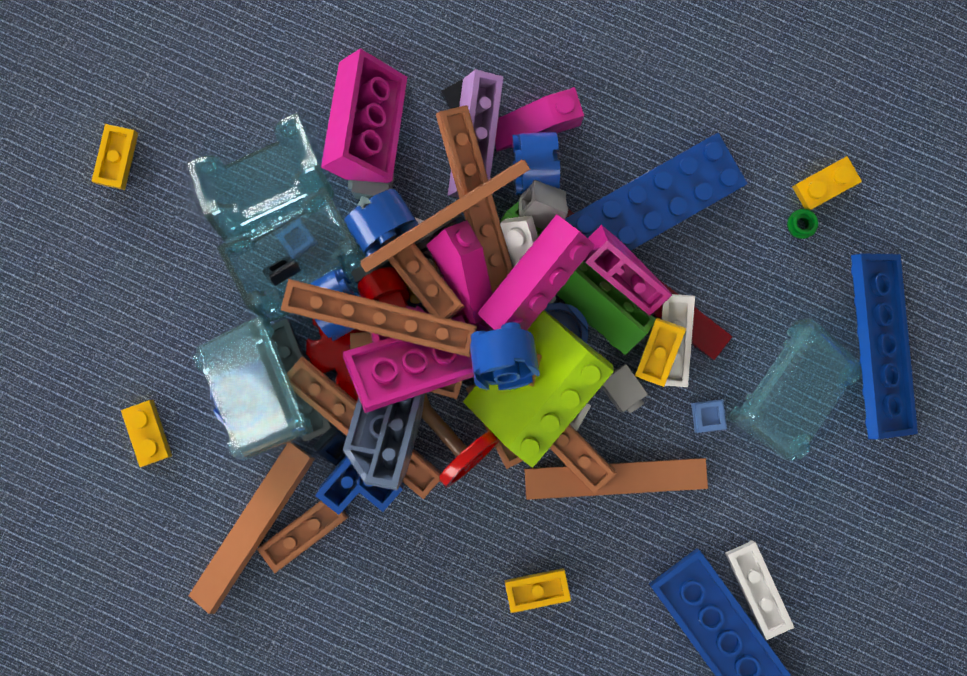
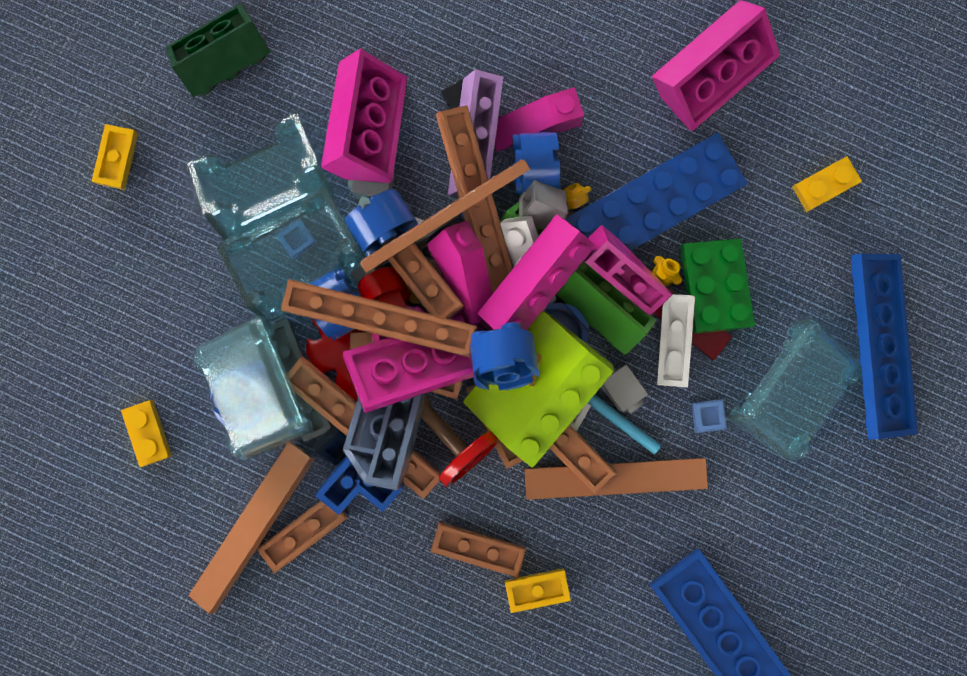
(217, 51): none -> dark green slope
(281, 270): black tile -> none
(478, 549): none -> nougat tile
(576, 195): none -> yellow plate
(624, 424): none -> medium azure bar
(660, 352): yellow plate -> none
(667, 271): none -> yellow plate
(717, 63): none -> dark pink slope
(720, 285): none -> green plate
(759, 590): white plate -> none
(810, 220): green plate -> none

